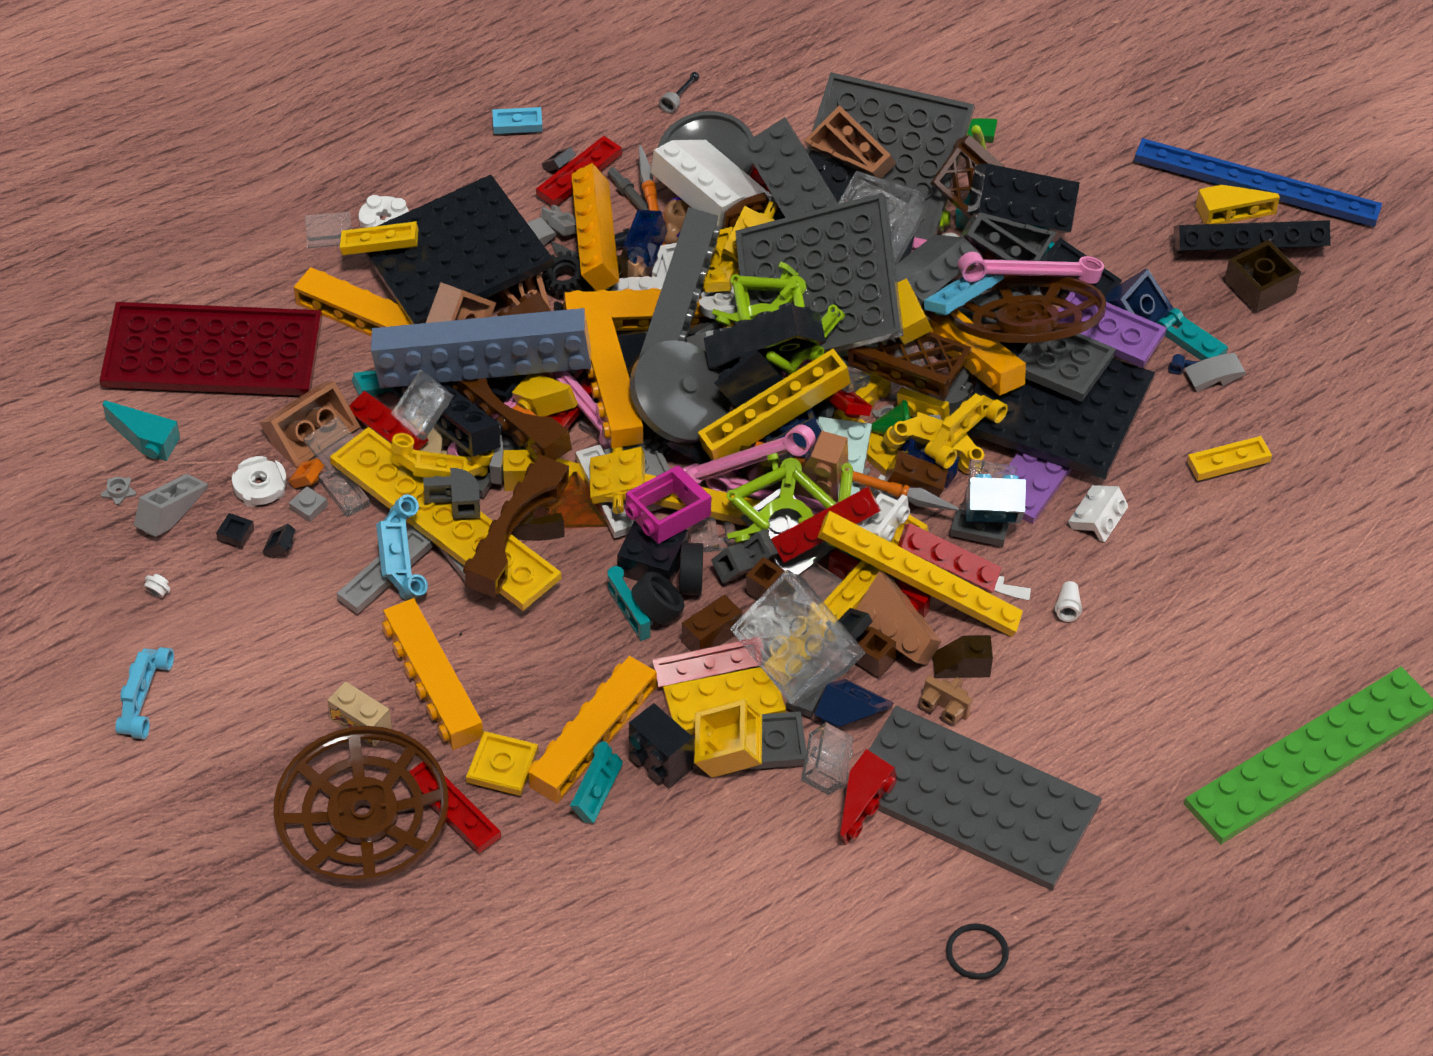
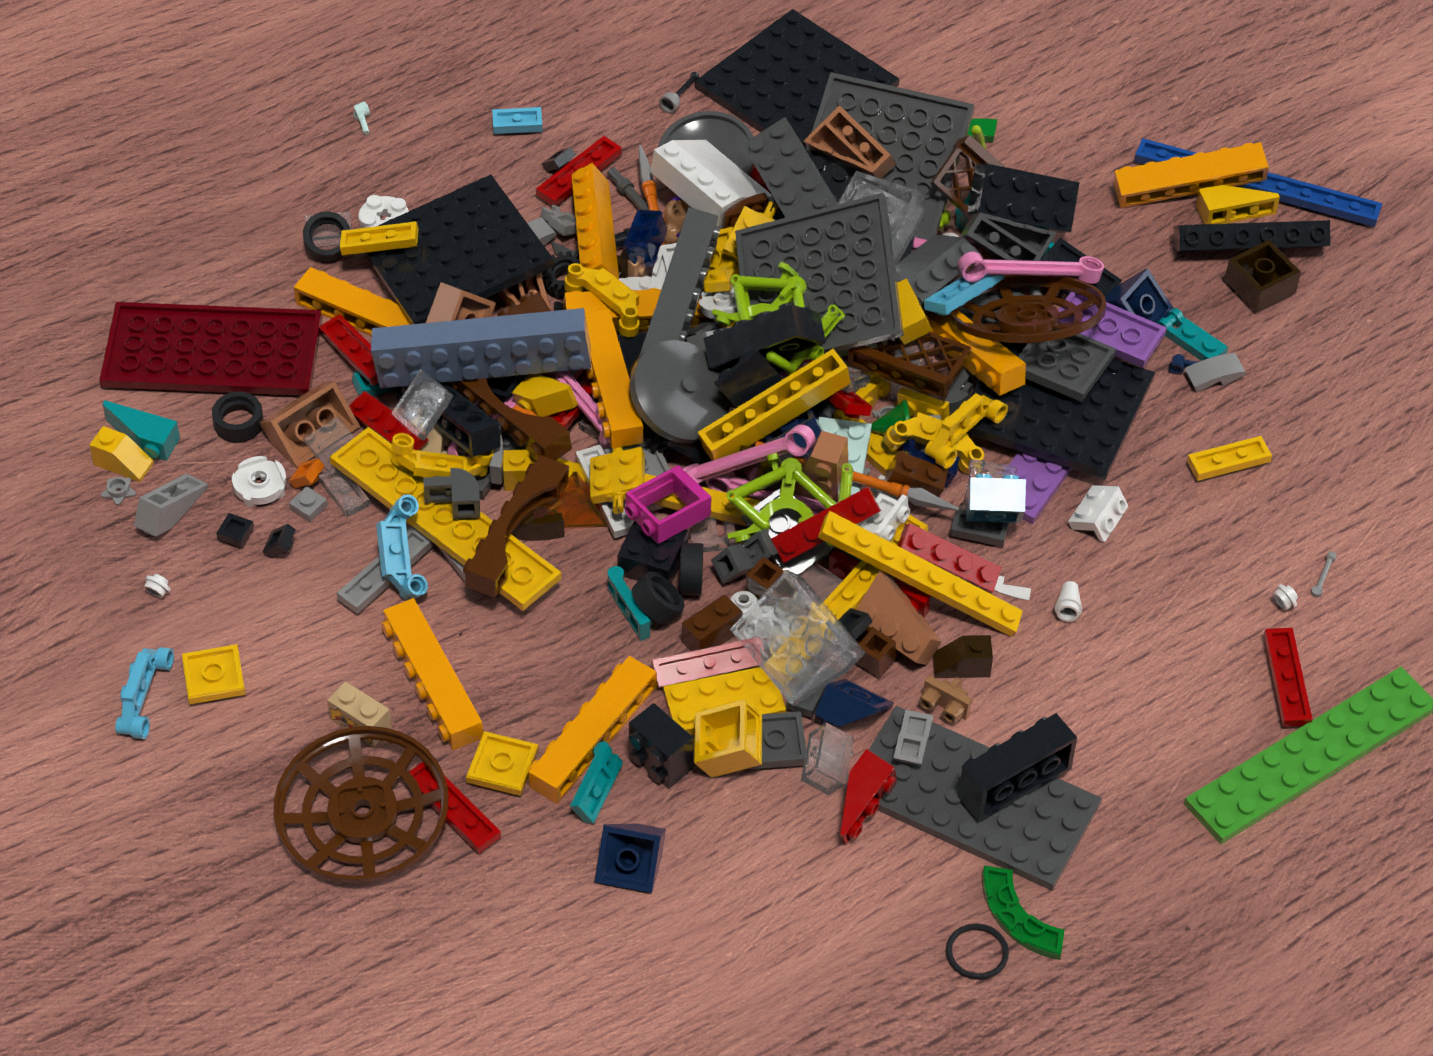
(119, 454): none -> yellow slope
(213, 674): none -> yellow plate
(237, 401): none -> black tyre
(315, 221): none -> black tyre
(350, 346): none -> red plate
(360, 112): none -> light aqua hand
(608, 290): none -> yellow plate
(630, 856): none -> dark blue slope
(743, 596): none -> white plate
(786, 74): none -> black plate
(913, 737): none -> light grey slope
(1014, 920): none -> green tile
(1017, 766): none -> black brick
(1188, 174): none -> light orange brick
(1285, 597): none -> white plate
(1287, 677): none -> red plate
(1317, 590): none -> light grey hinge

